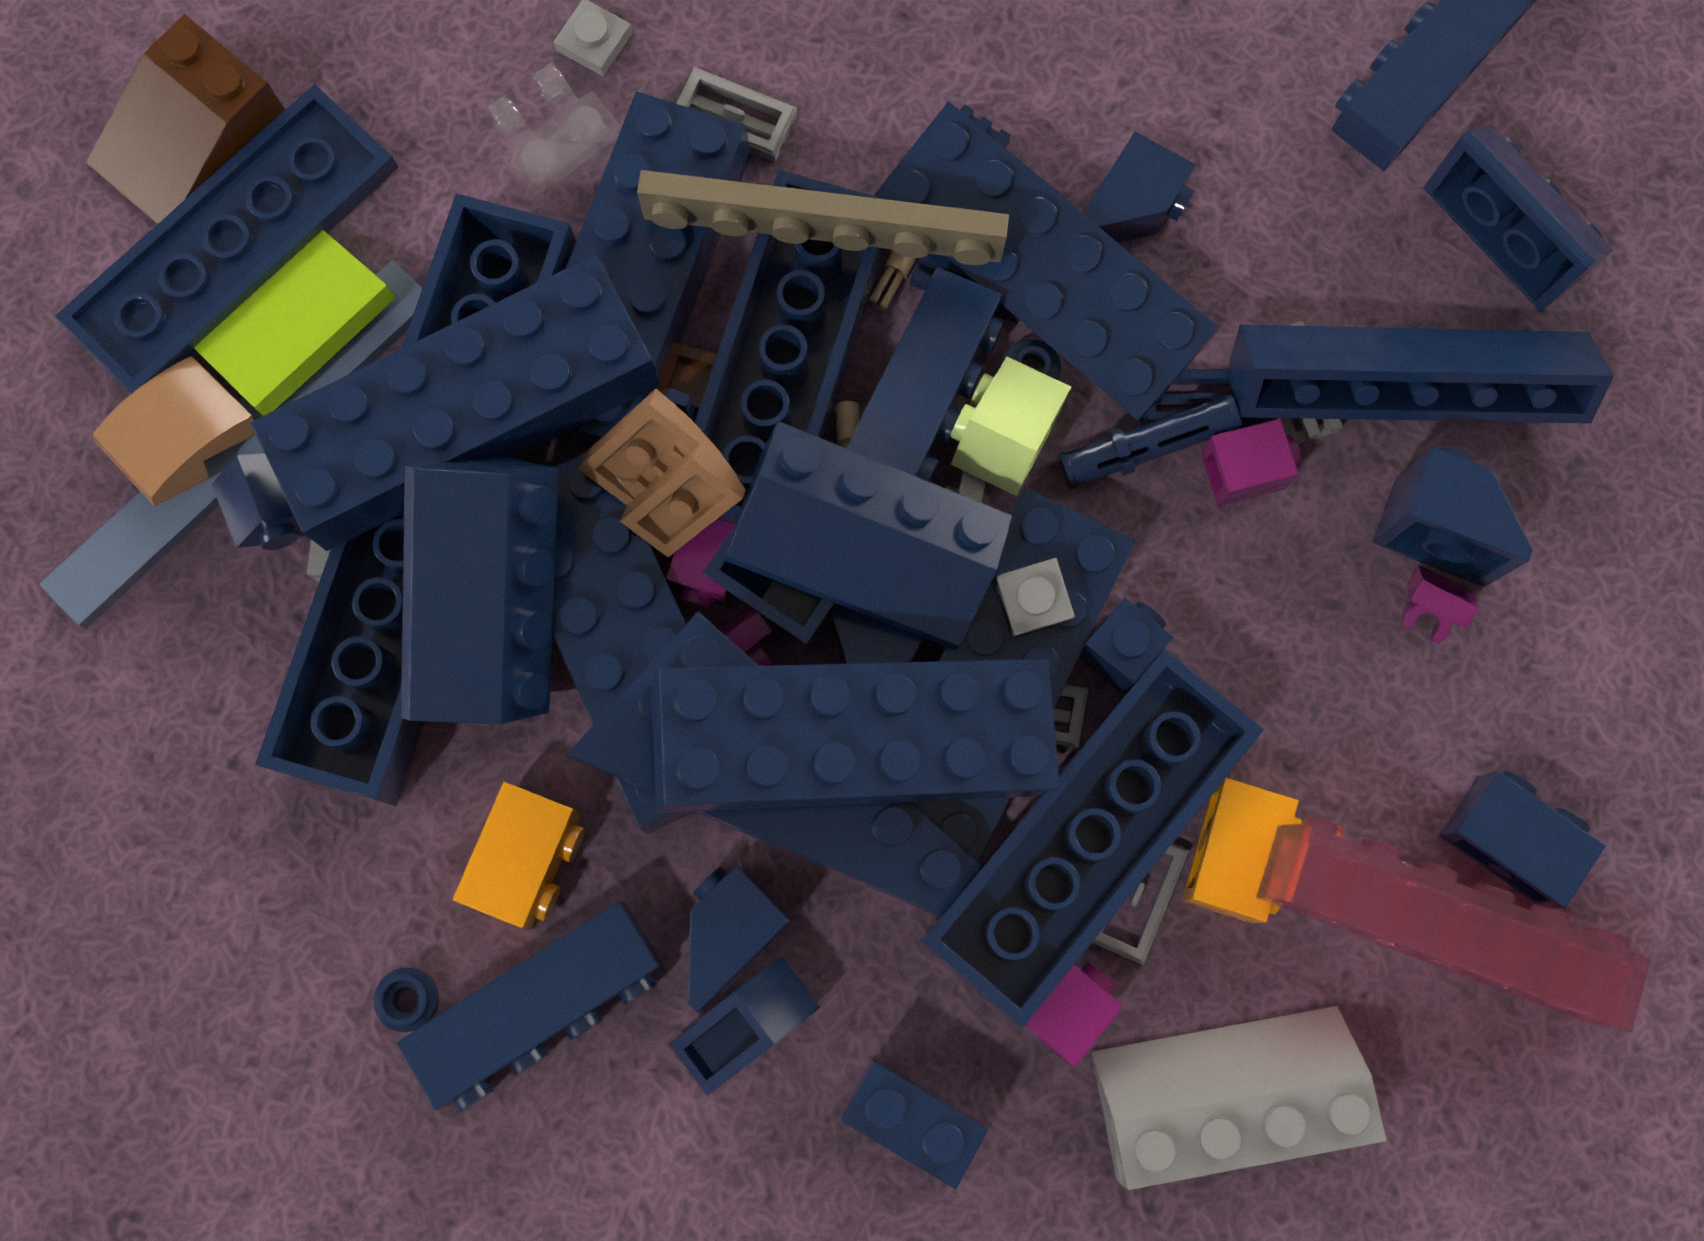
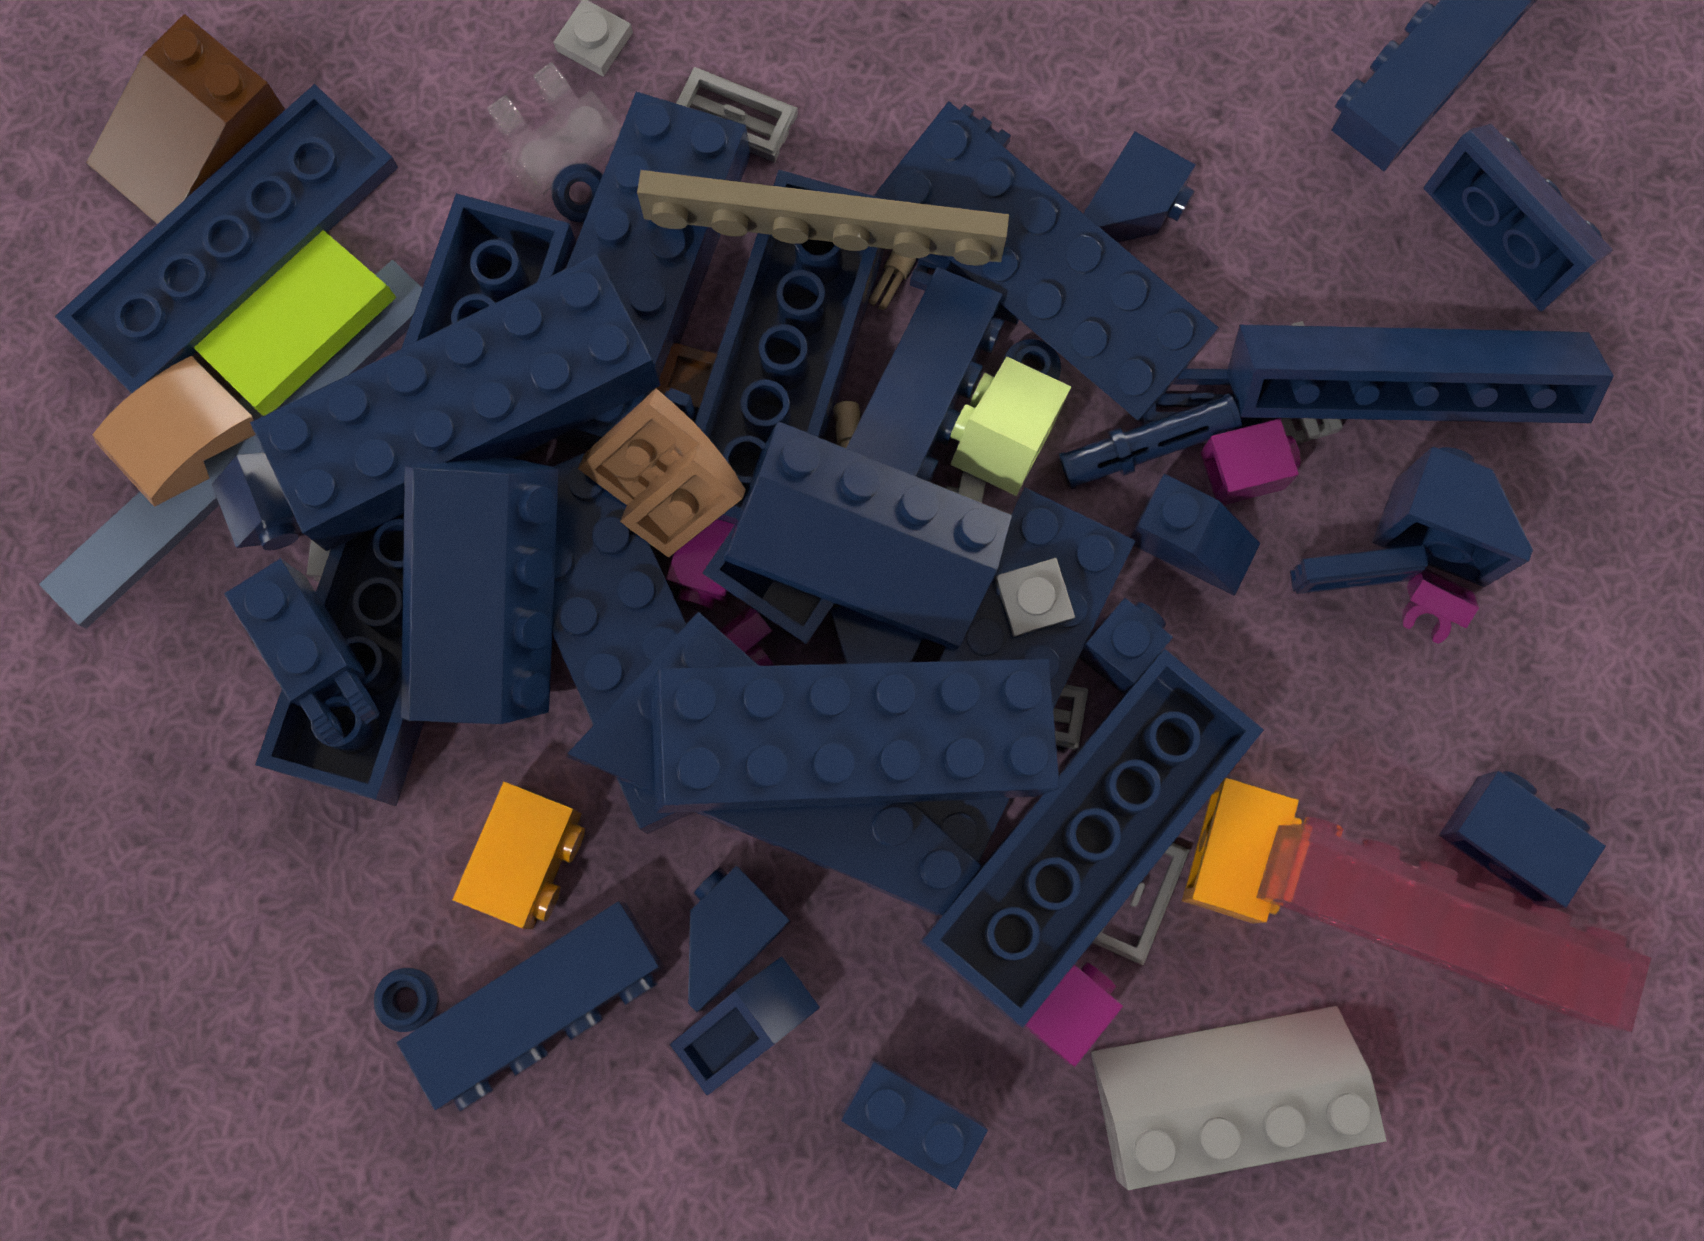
(301, 645): none -> dark blue hinge
(561, 185): none -> dark blue plate
(1195, 534): none -> dark blue slope
(1358, 569): none -> dark blue tile

